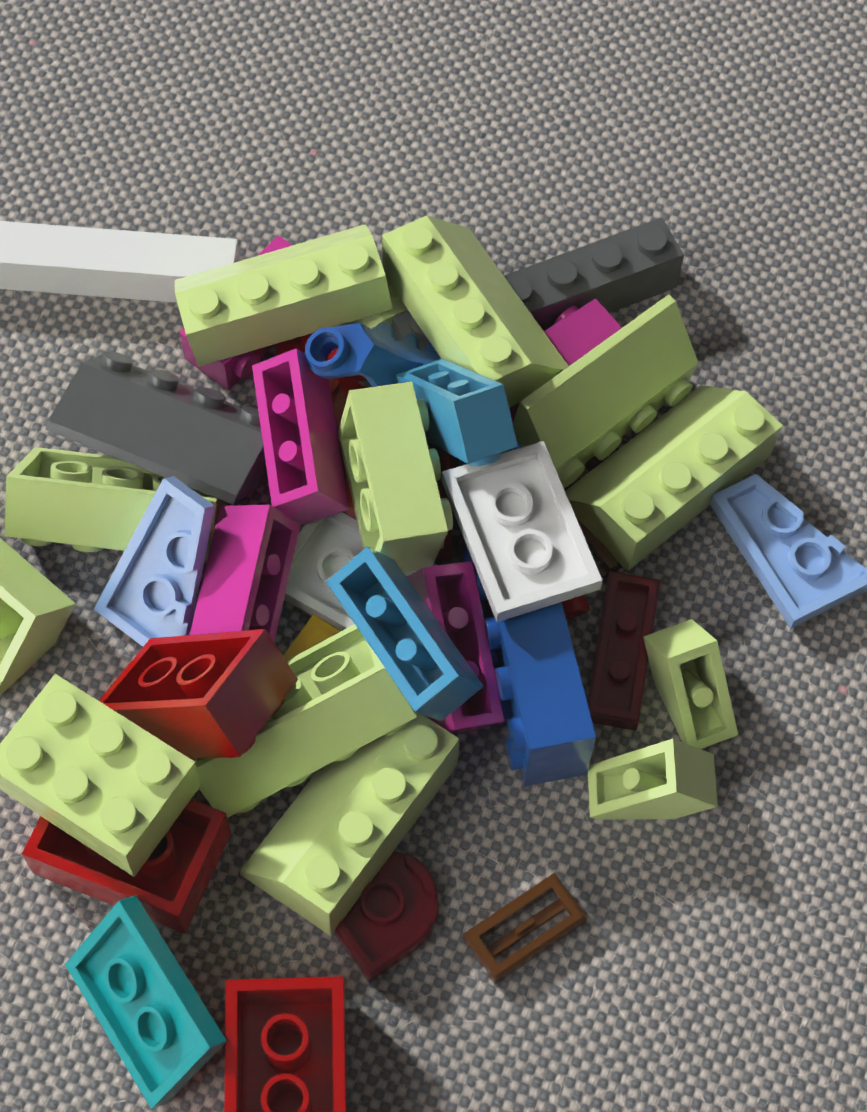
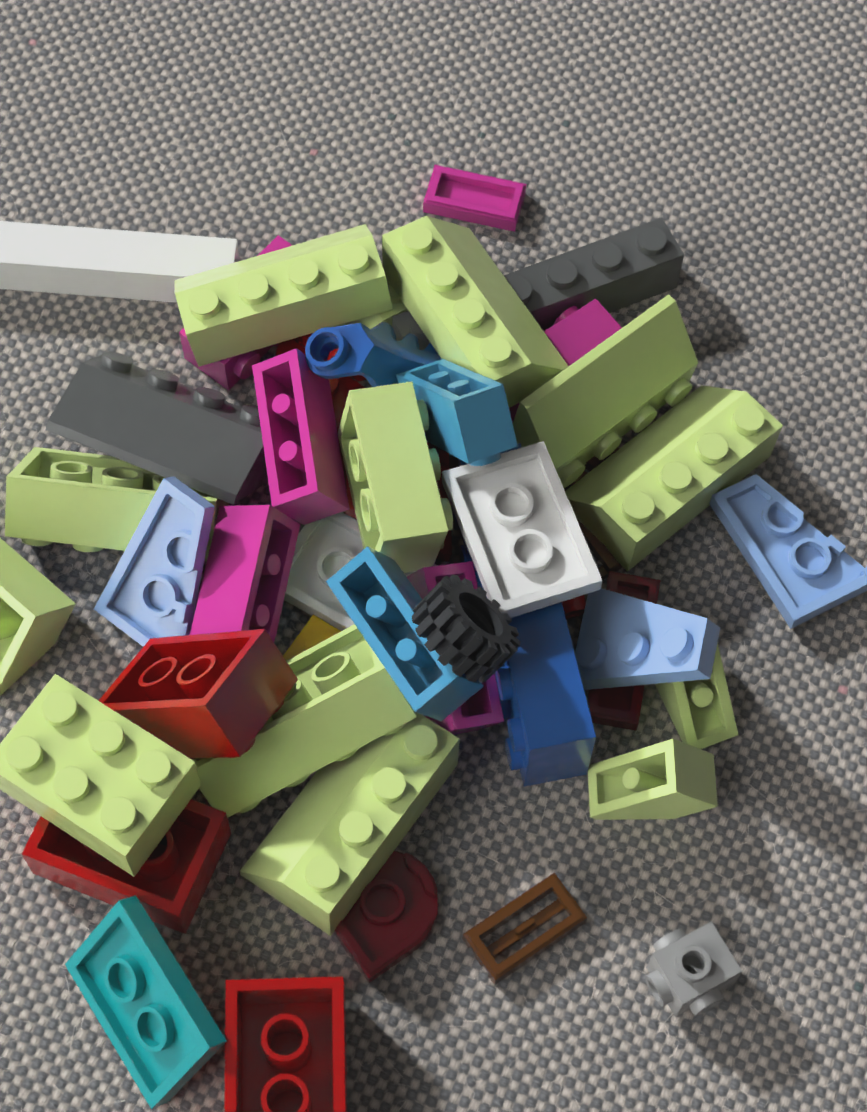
(465, 628): none -> black tyre
(474, 198): none -> dark pink tile
(641, 643): none -> light blue wing
(707, 960): none -> light grey brick

